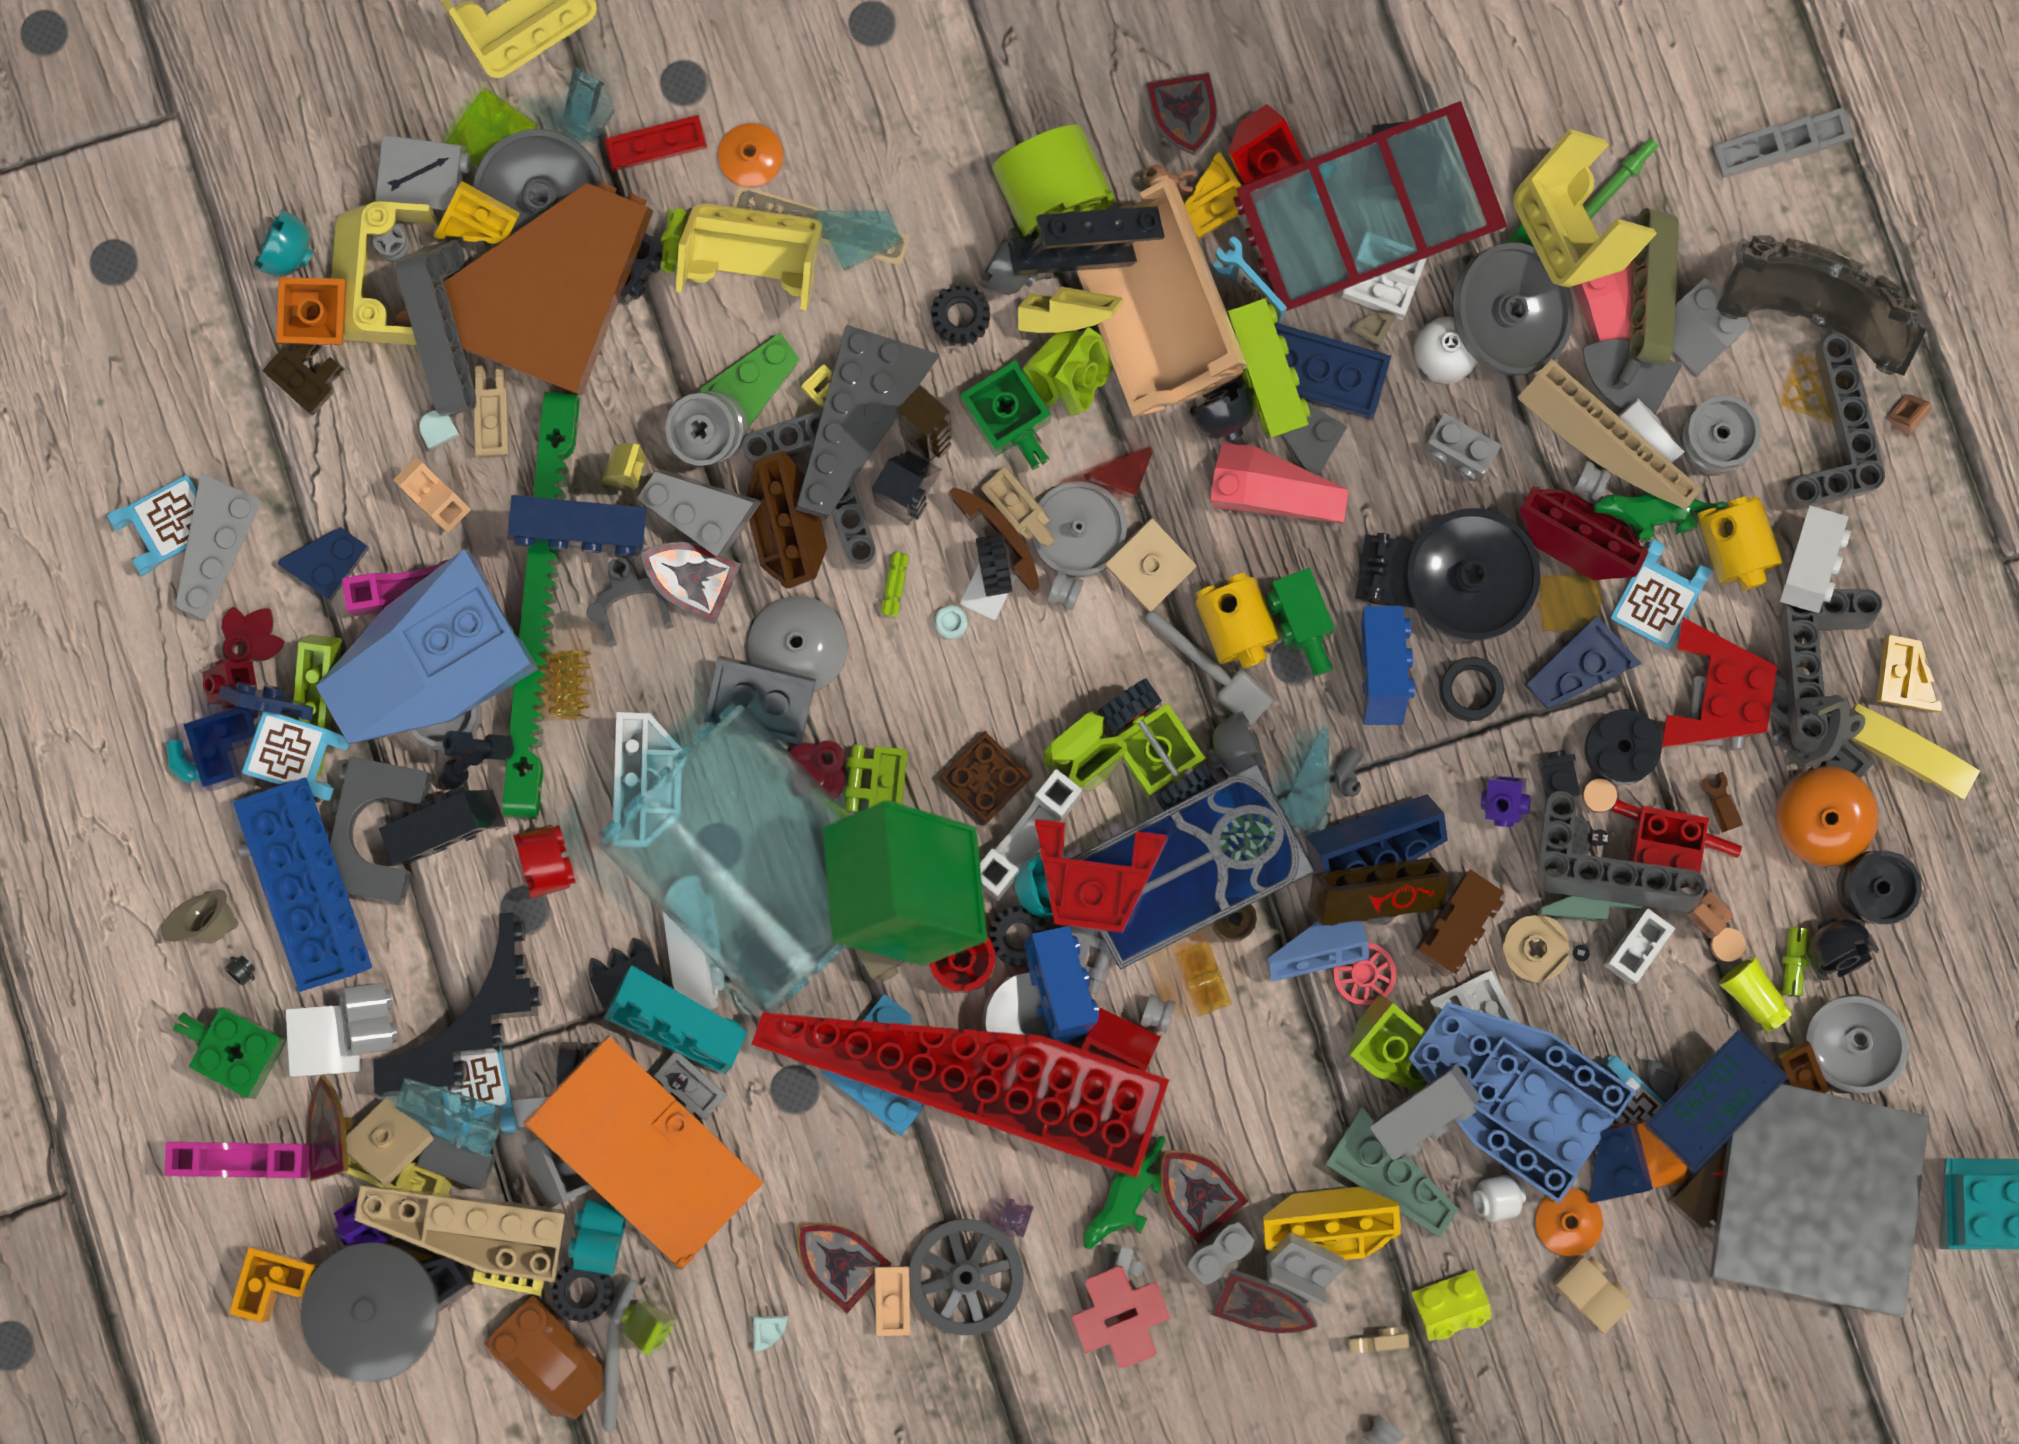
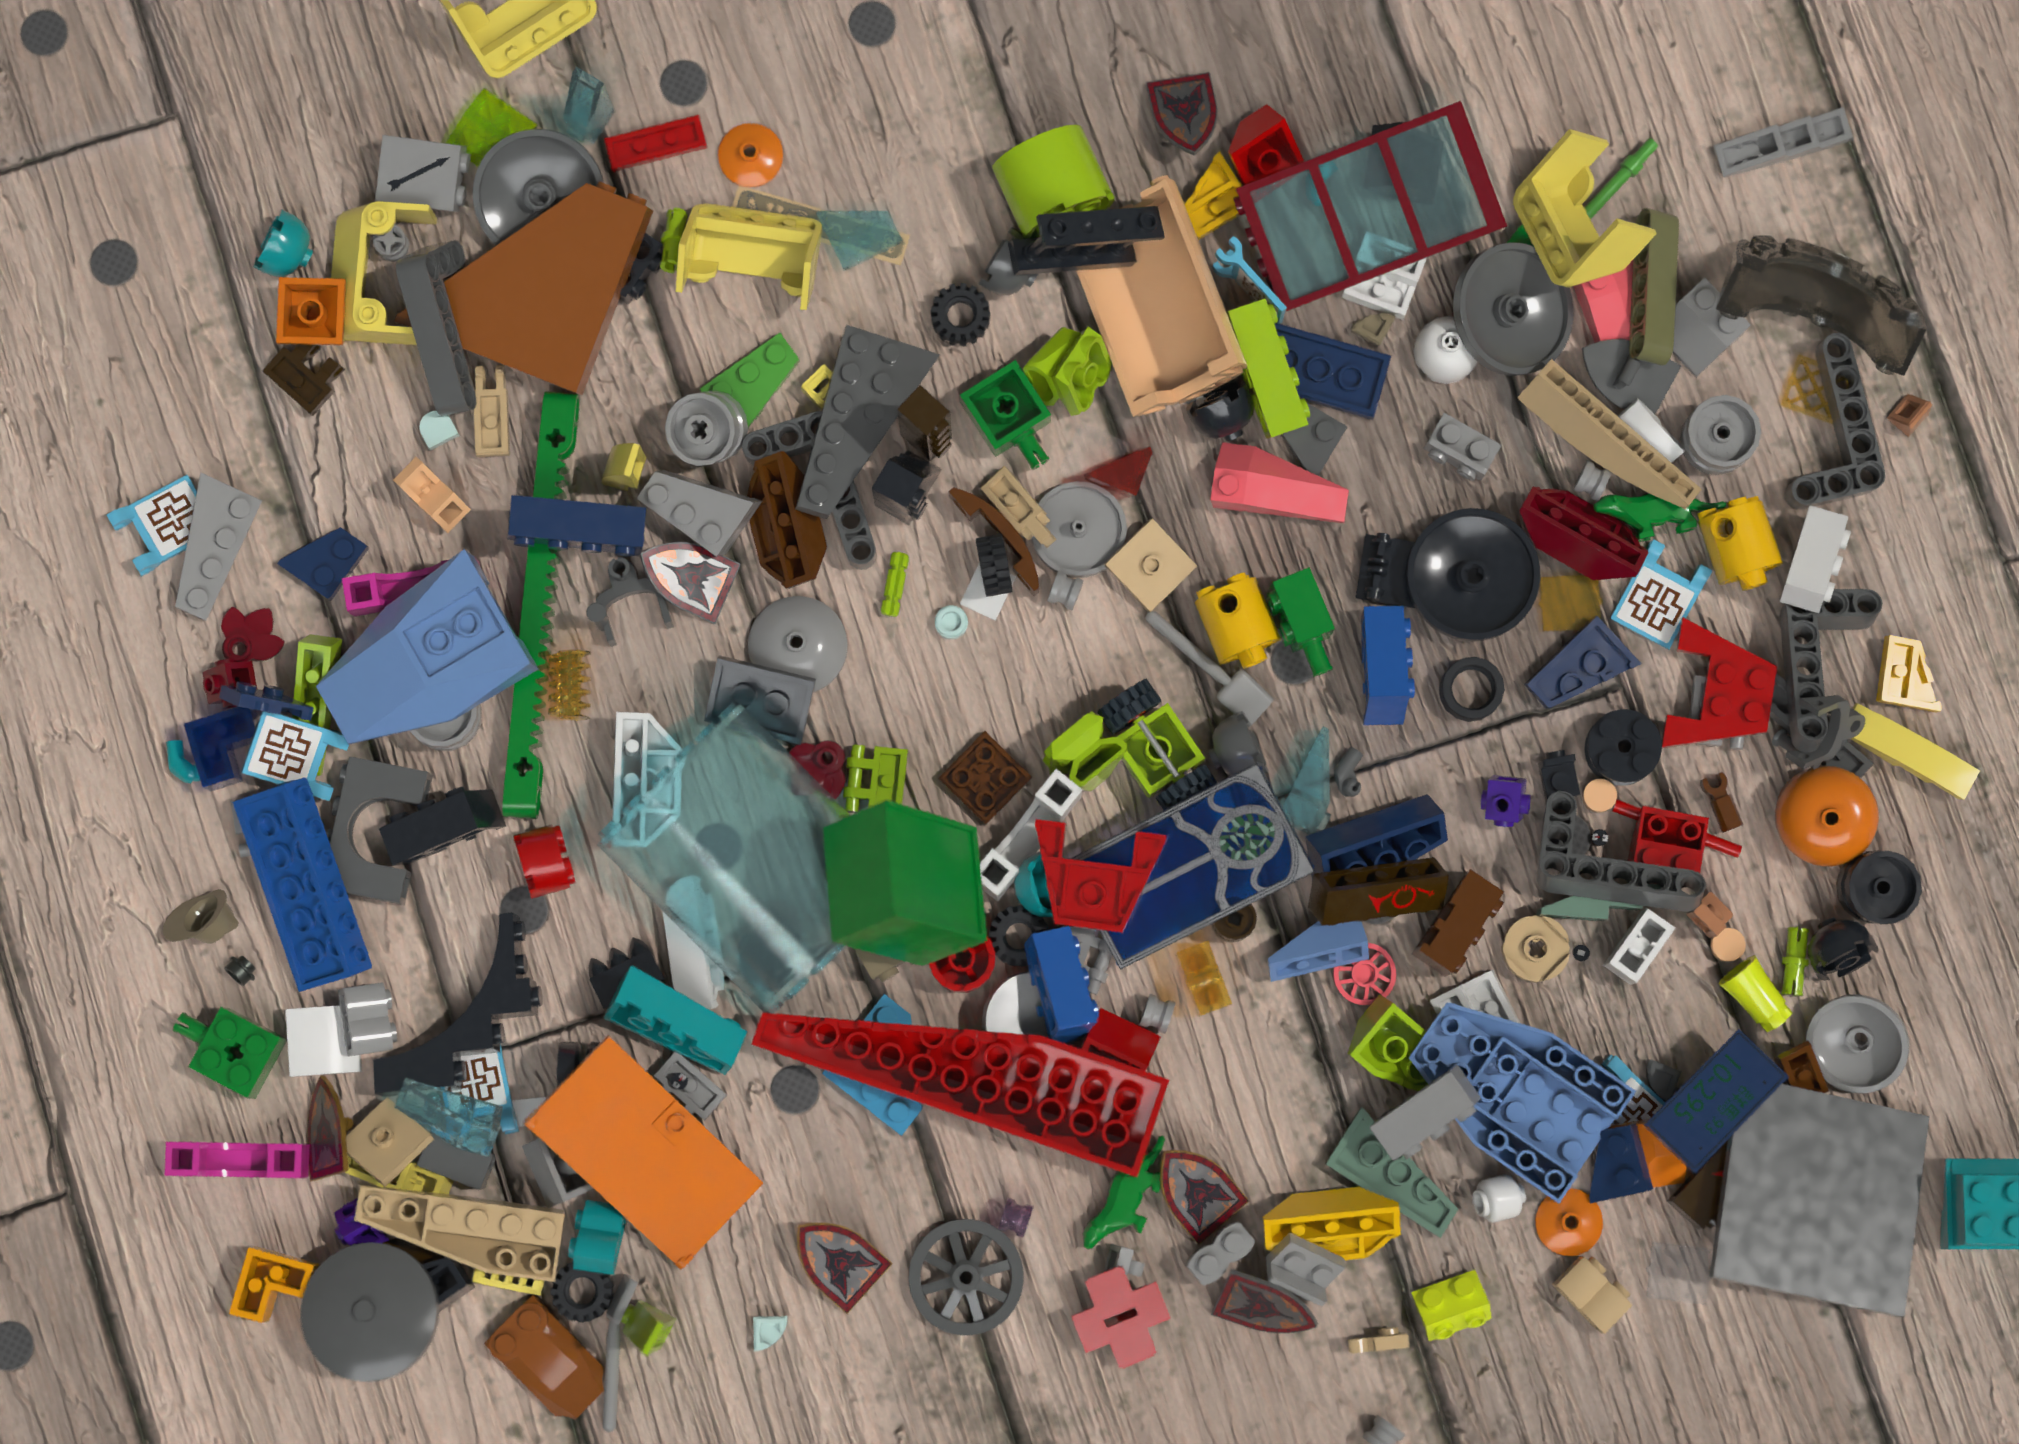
(471, 753): black bar -> none
(476, 217): yellow wing -> none
(892, 1301): light nougat plate -> none
(1065, 311): light yellow slope -> none
(1156, 171): nougat arm -> none

